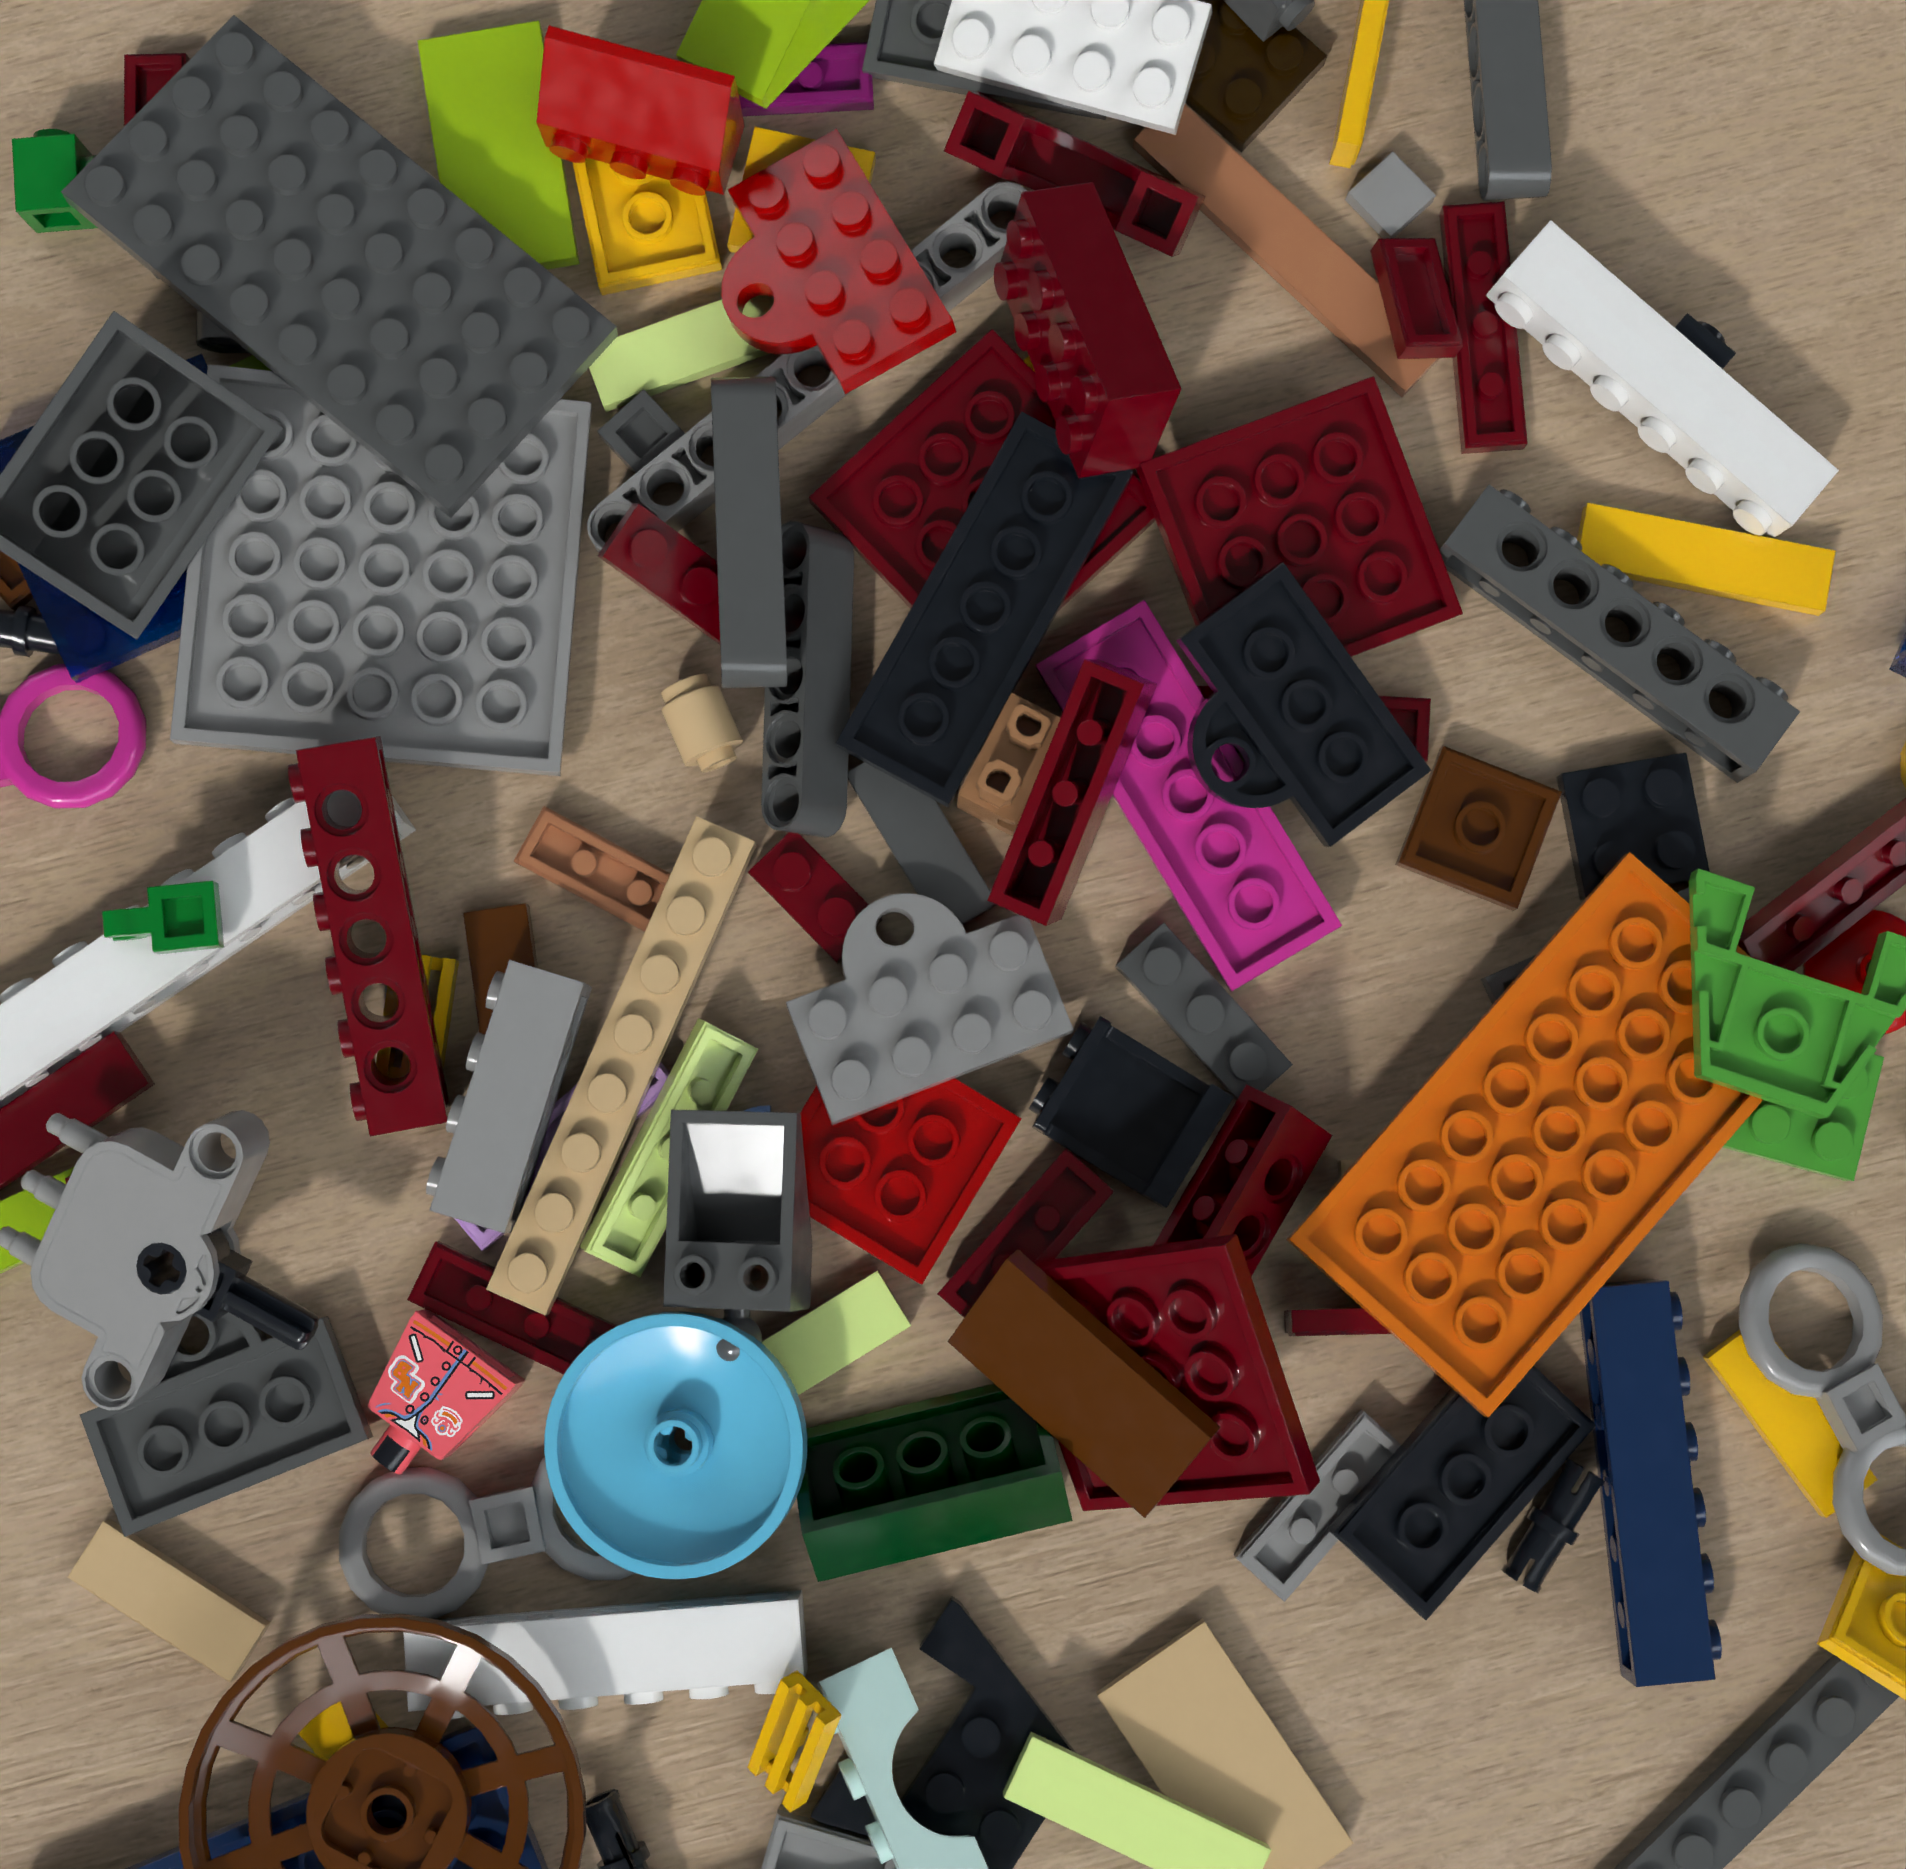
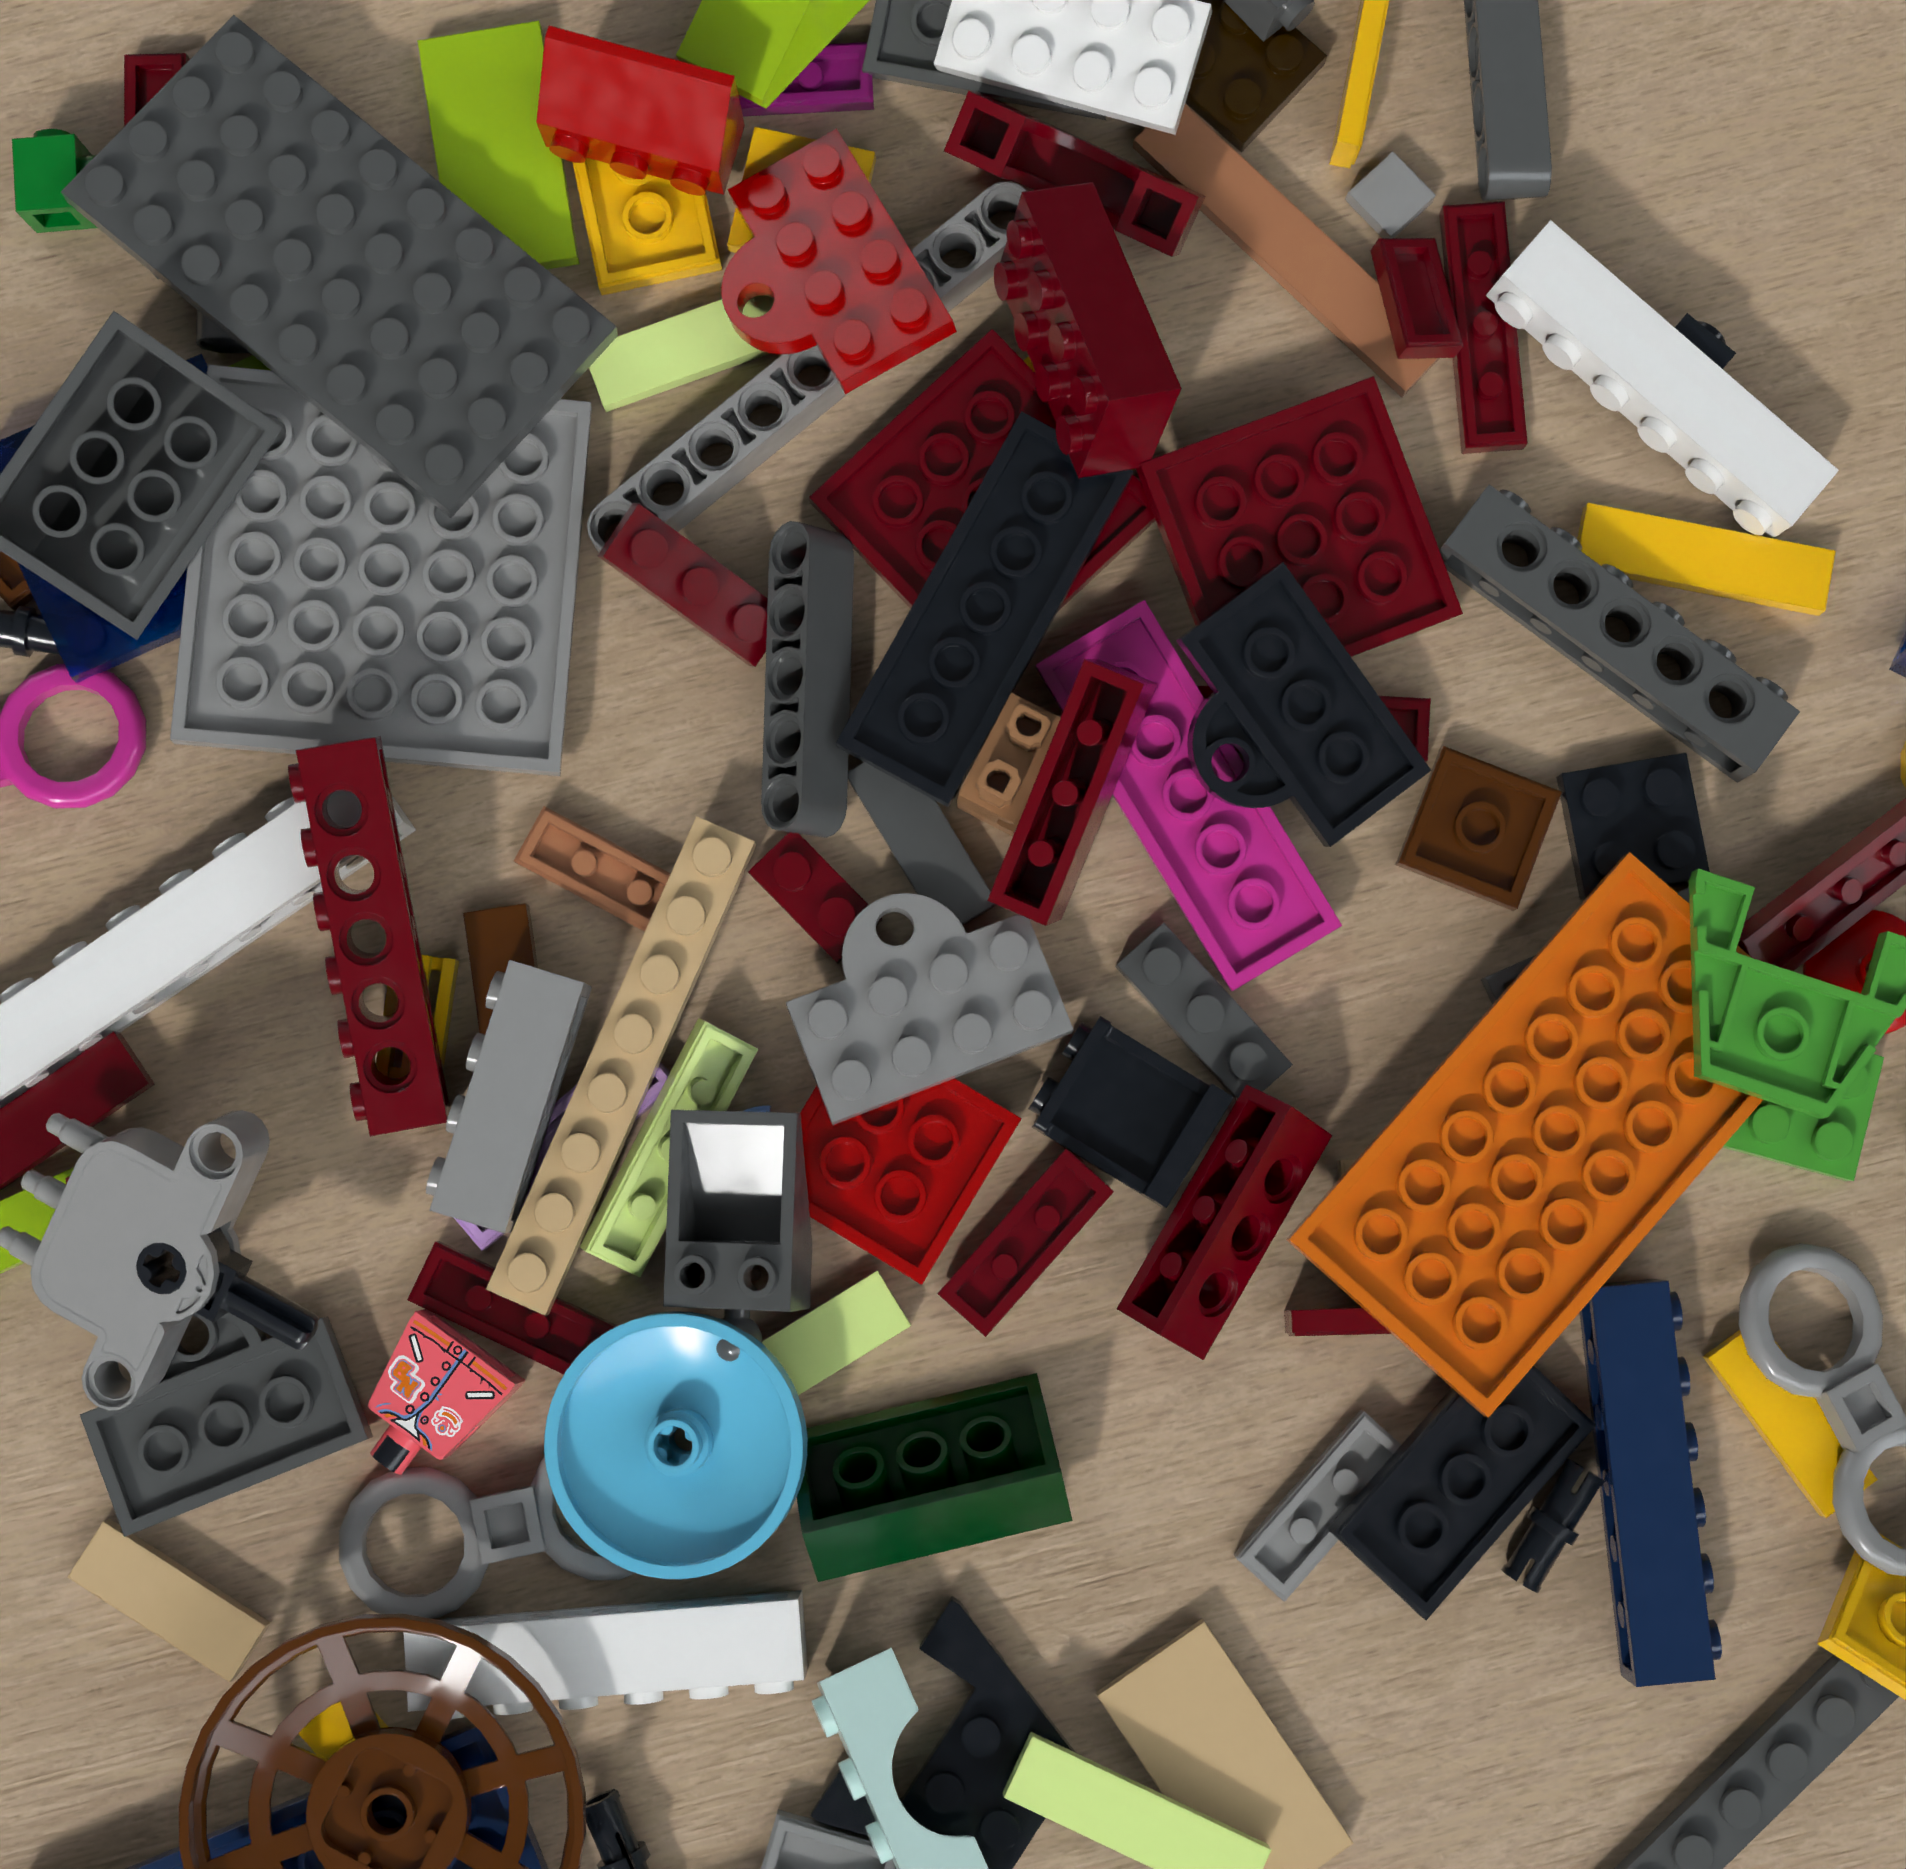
(177, 918): green plate -> none
(640, 432): dark grey plate -> none
(701, 723): tan brick -> none
(748, 532): dark grey beam -> none
(786, 1731): yellow tile -> none
(1082, 1383): reddish brown tile -> none
(1204, 1330): dark red plate -> none

